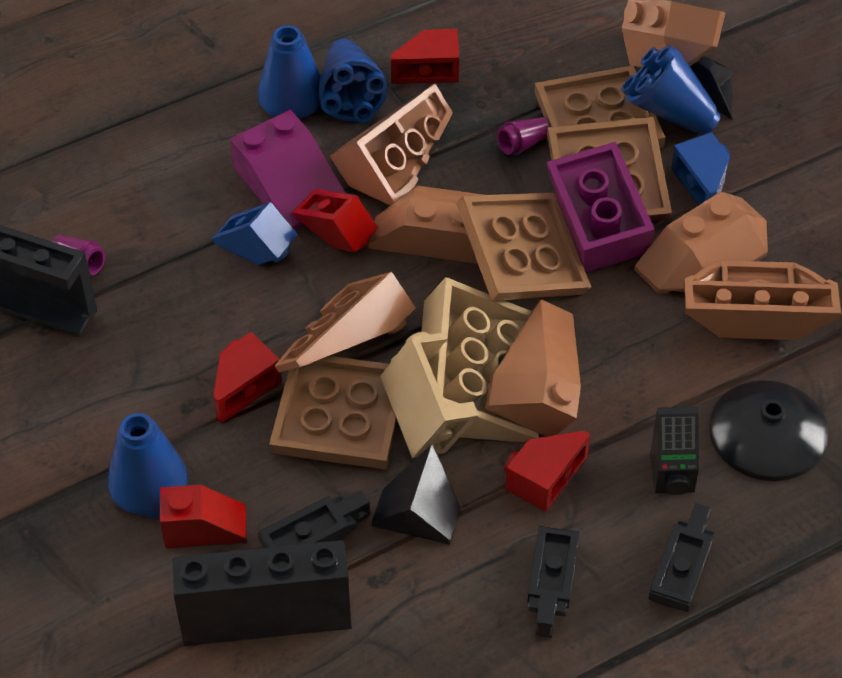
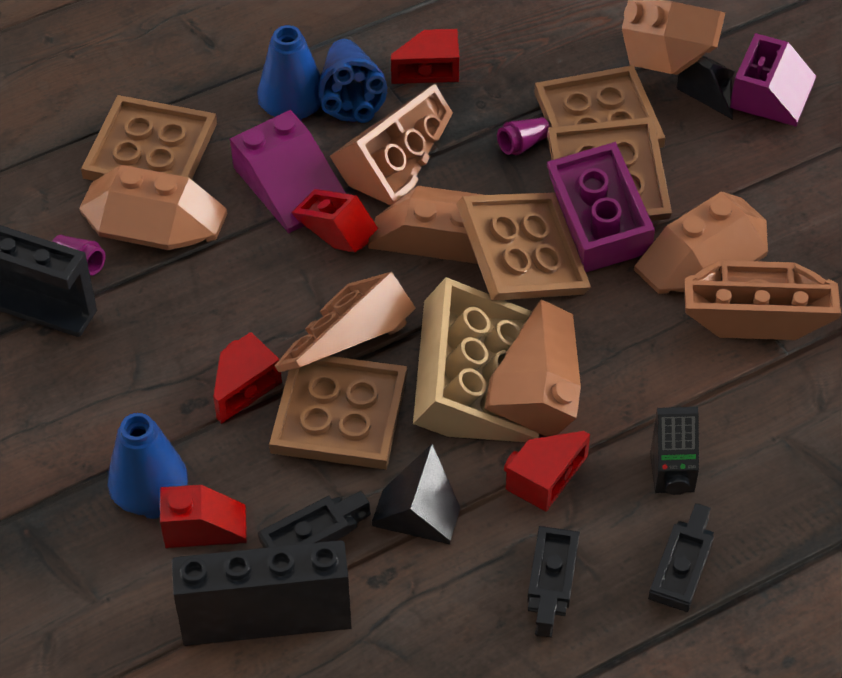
(150, 138): none -> medium nougat plate
(152, 209): none -> nougat wedge
(257, 235): blue slope -> none
(418, 400): tan panel -> none
(672, 91): blue cone -> none
(701, 166): blue slope -> none
(768, 444): black dish -> none
(772, 81): none -> magenta slope

